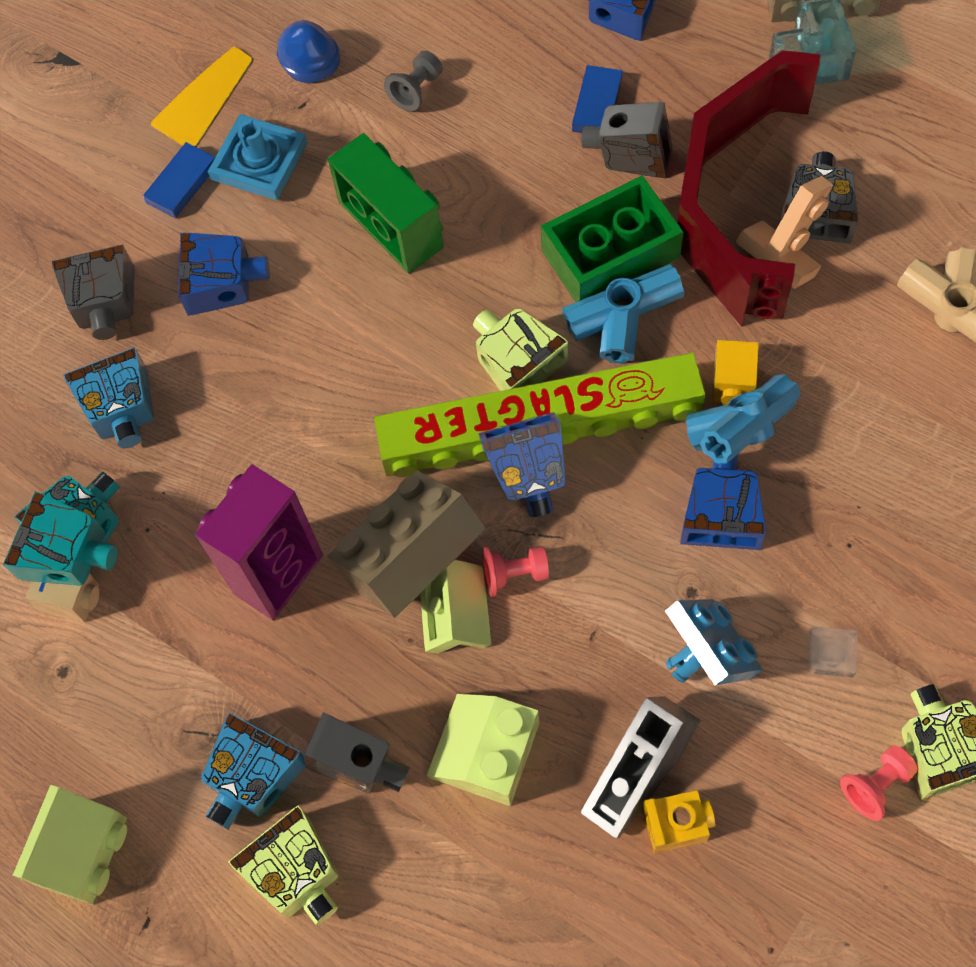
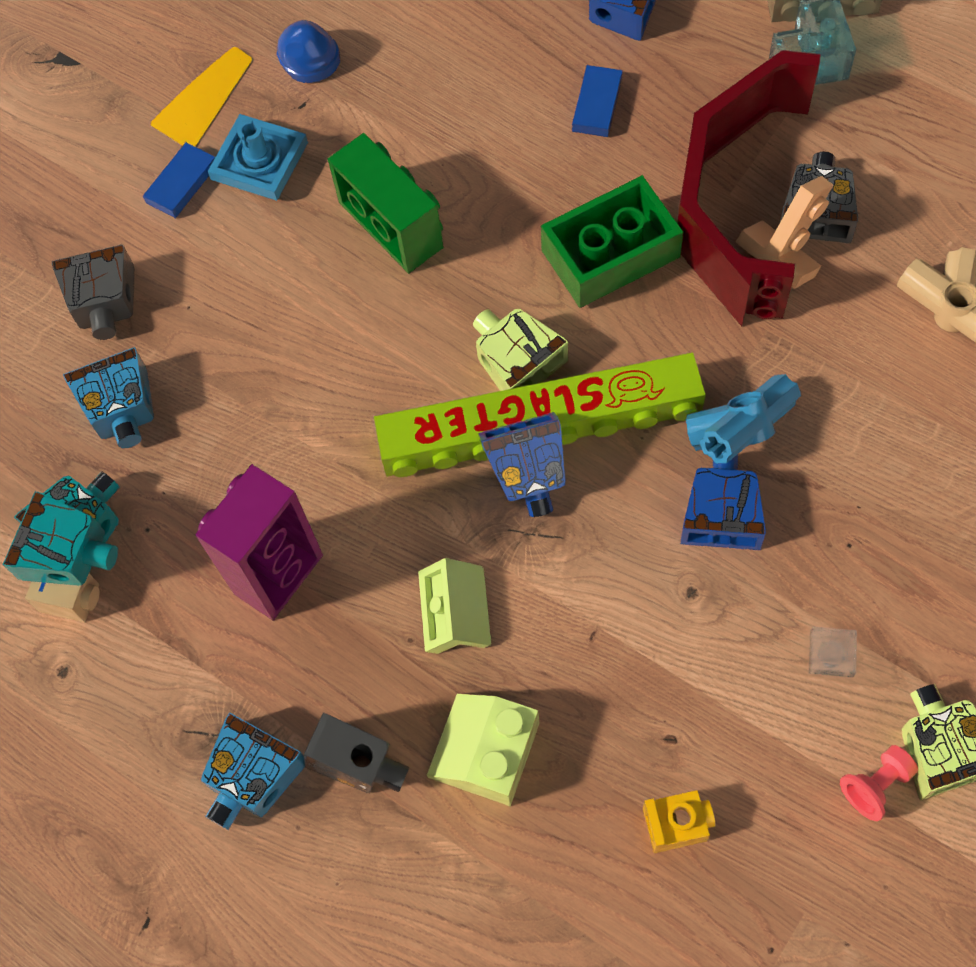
(71, 846): yellowish green slope -> none
(216, 272): blue torso -> none
(290, 867): torso -> none
(405, 89): dark grey piece -> none
(406, 542): dark tan brick -> none
(497, 570): coral piece -> none
(618, 322): dark azure piece -> none
(633, 138): dark grey torso -> none
(640, 763): dark grey slope -> none
(710, 643): dark azure plate -> none
(734, 369): yellow brick -> none

